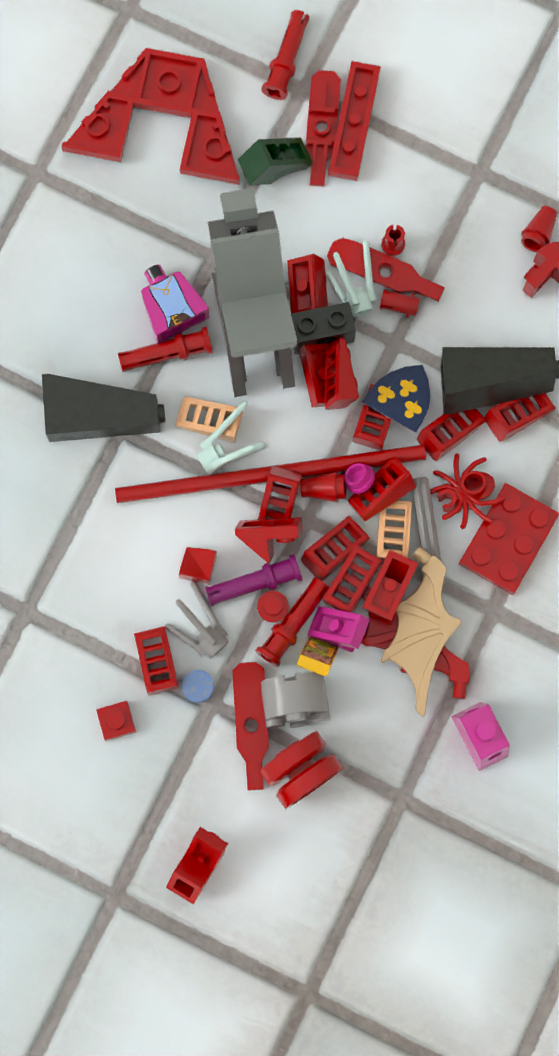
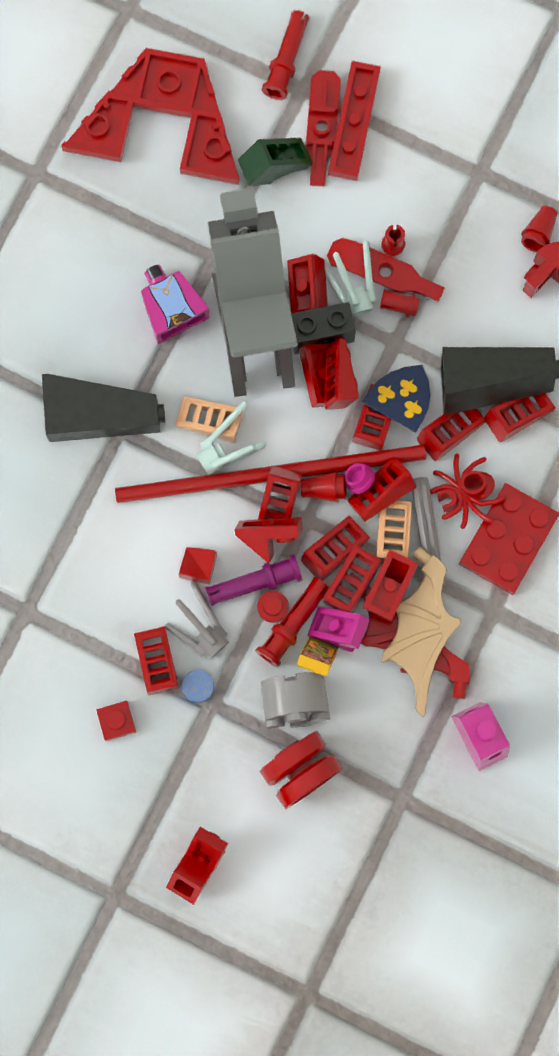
(180, 347): red pin -> none
(249, 706): red piece -> none

